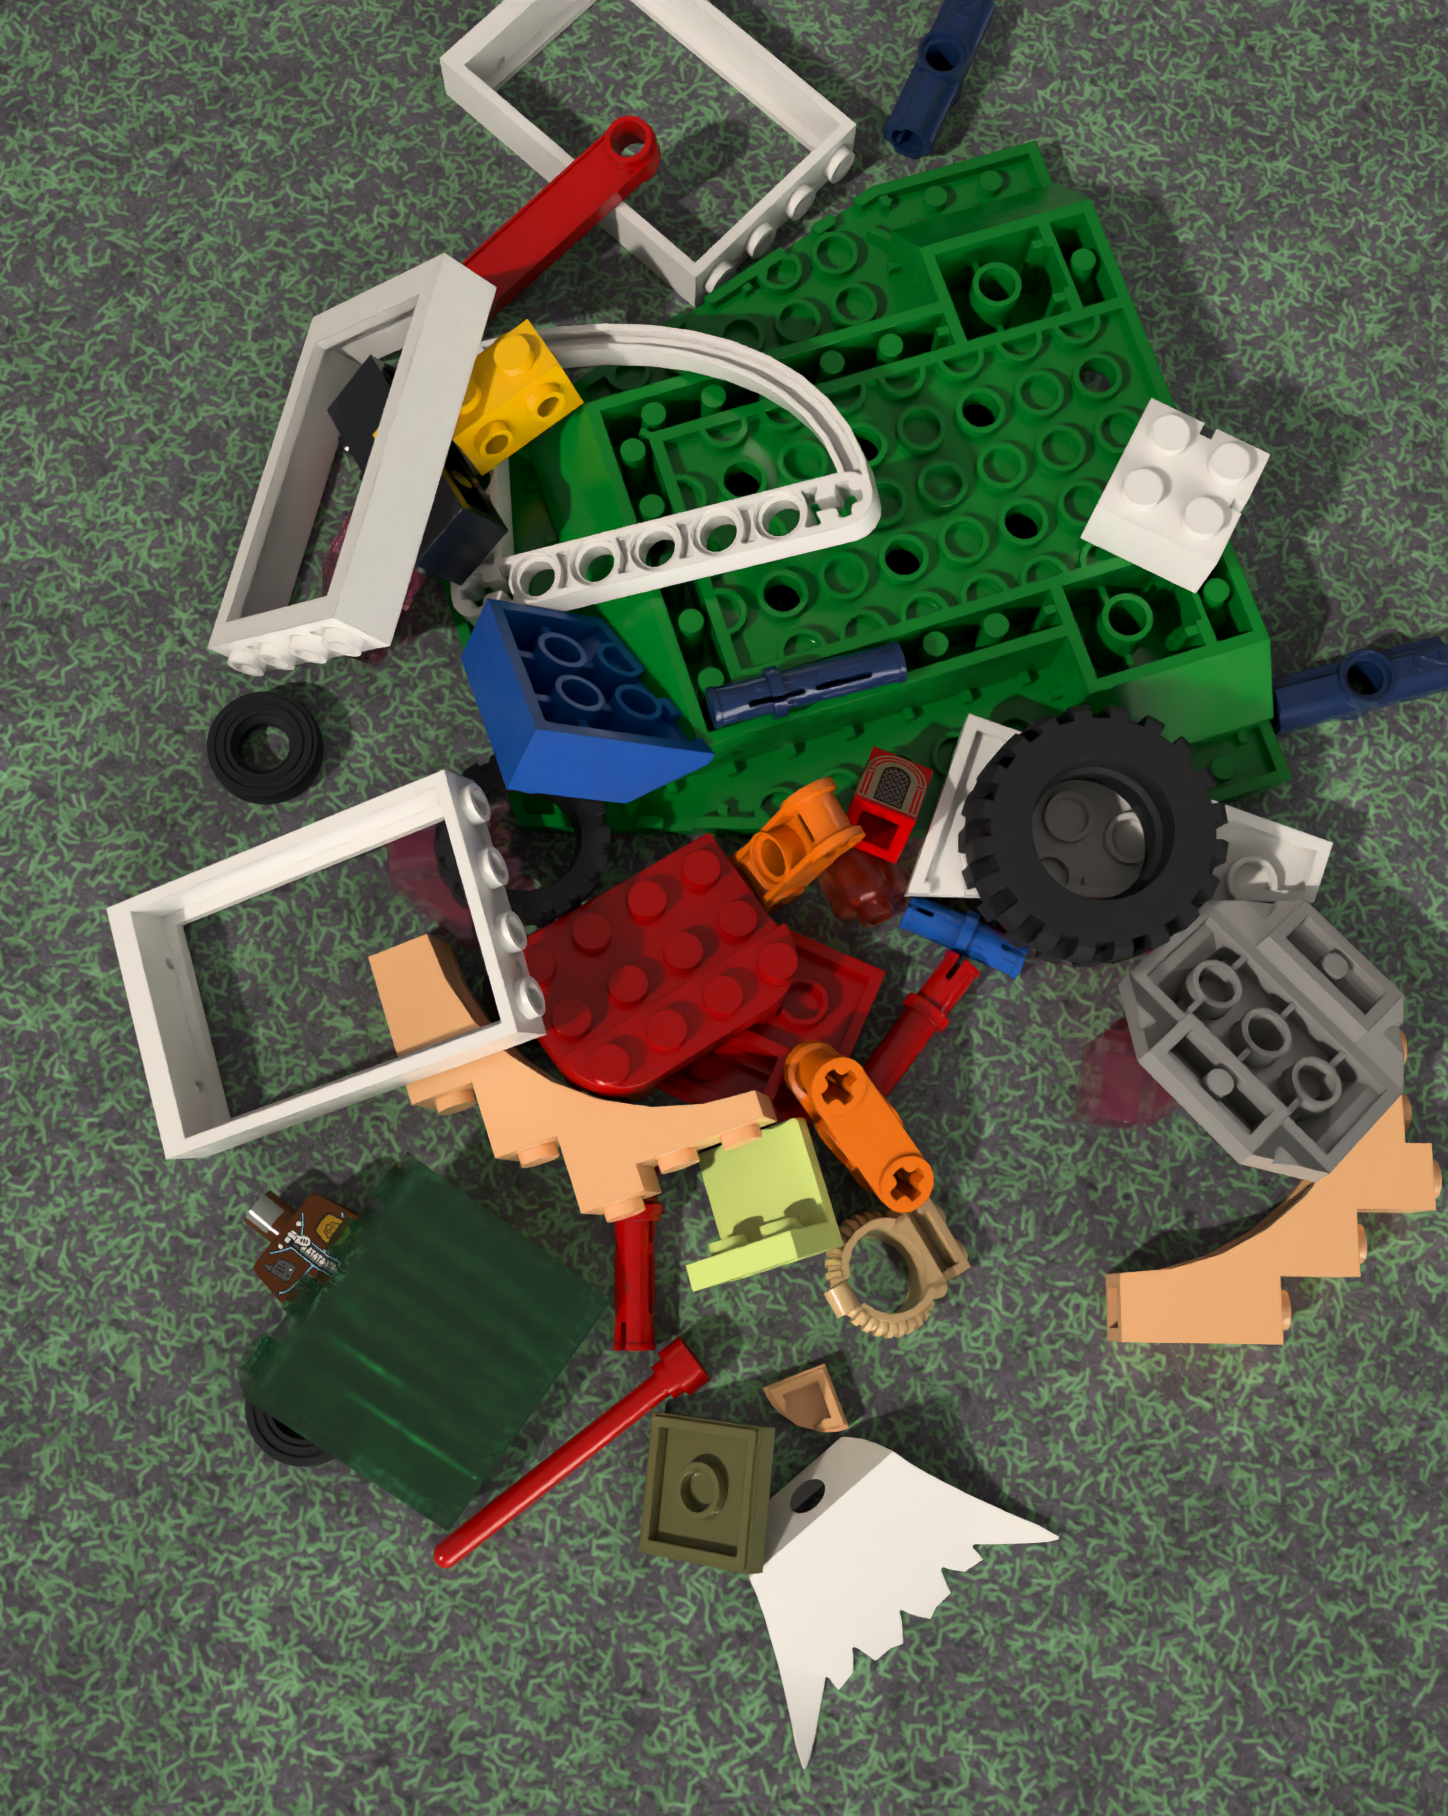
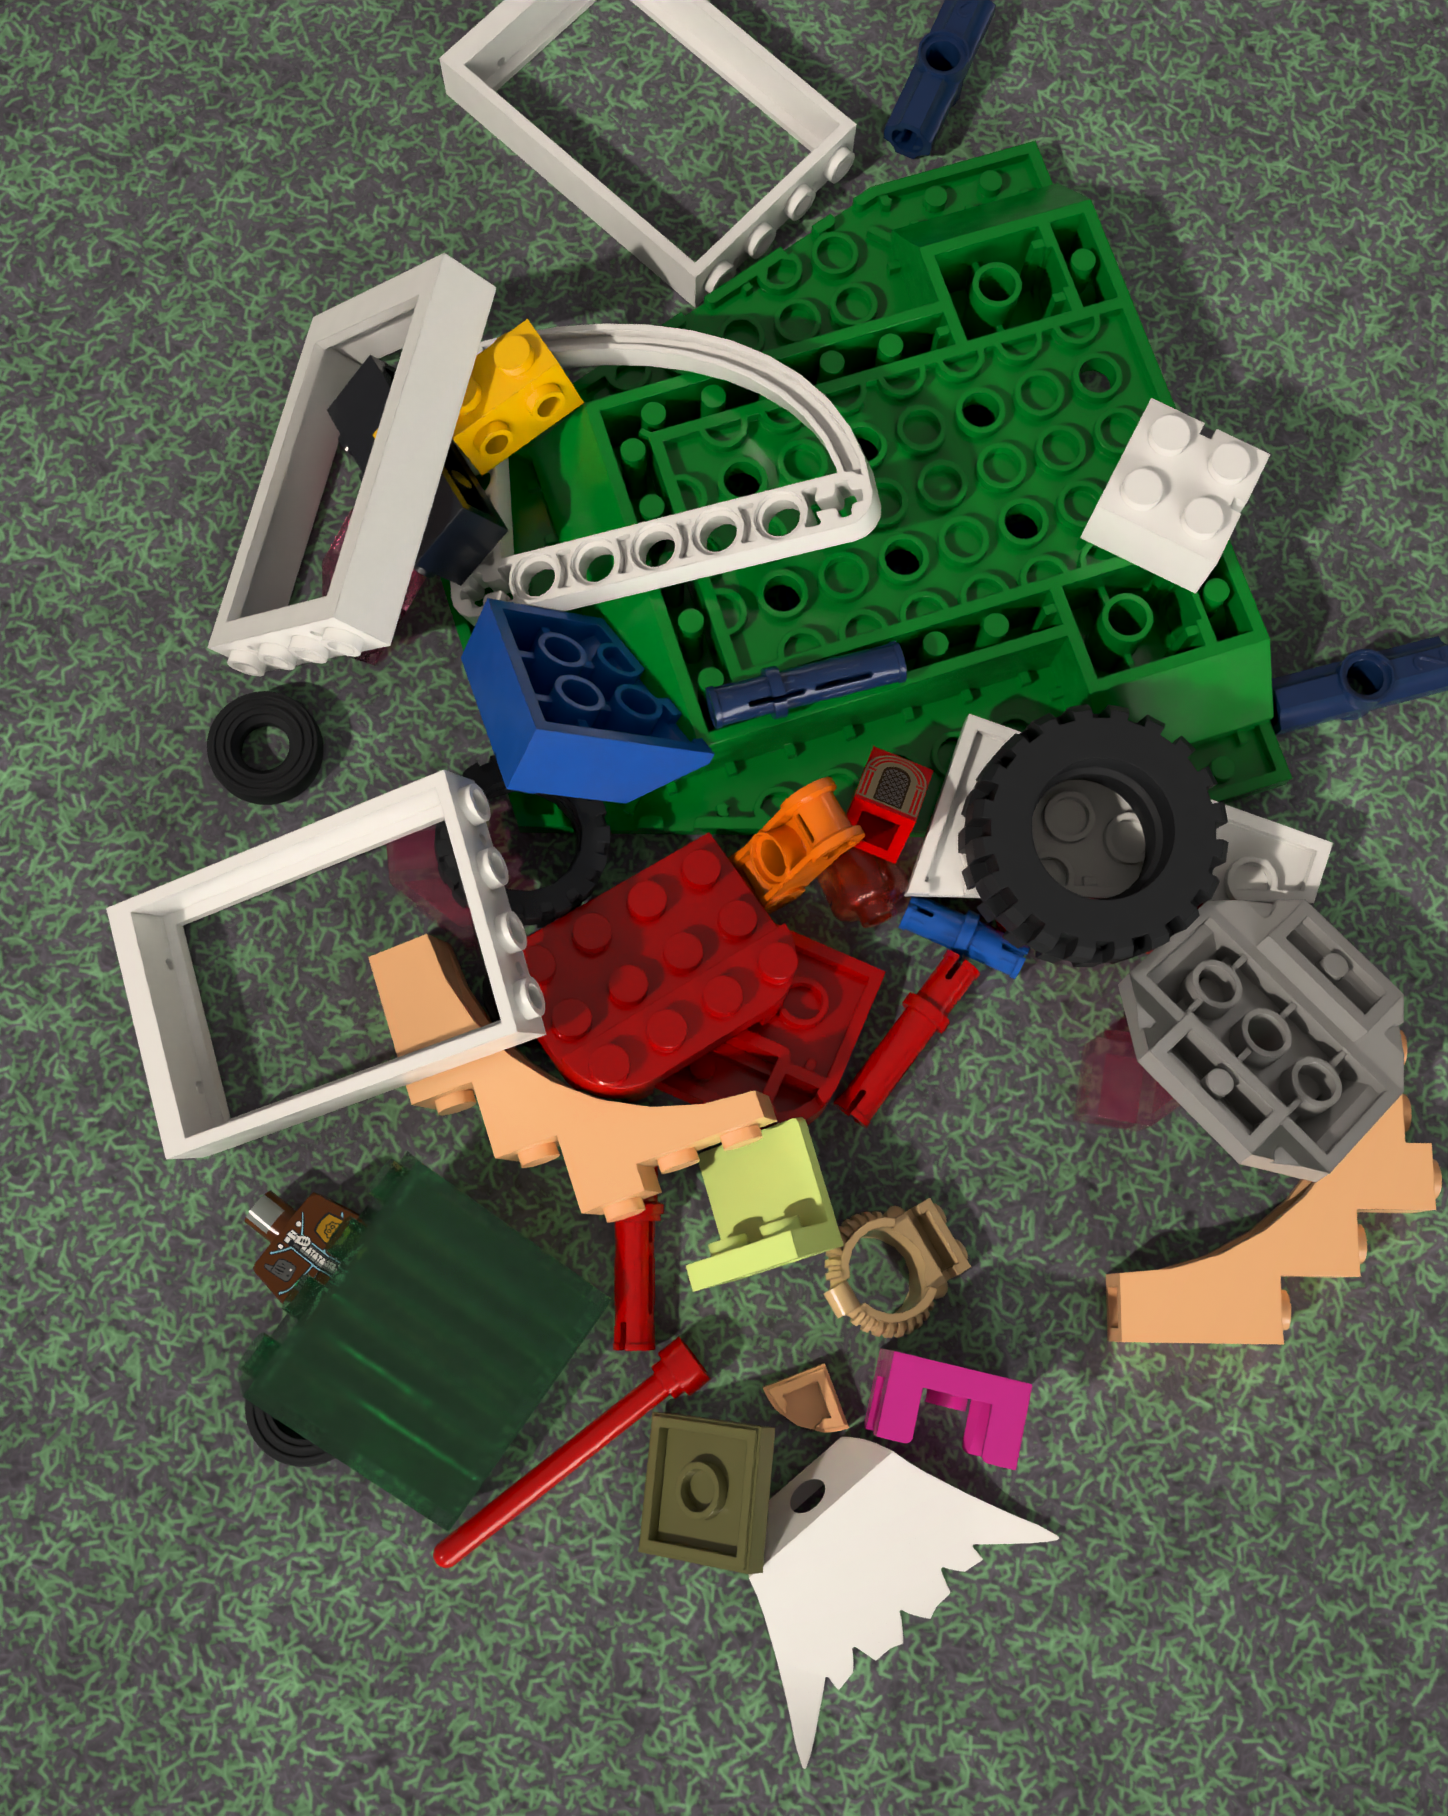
(565, 210): red piece -> none
(859, 1125): orange piece -> none
(994, 1415): none -> dark pink panel

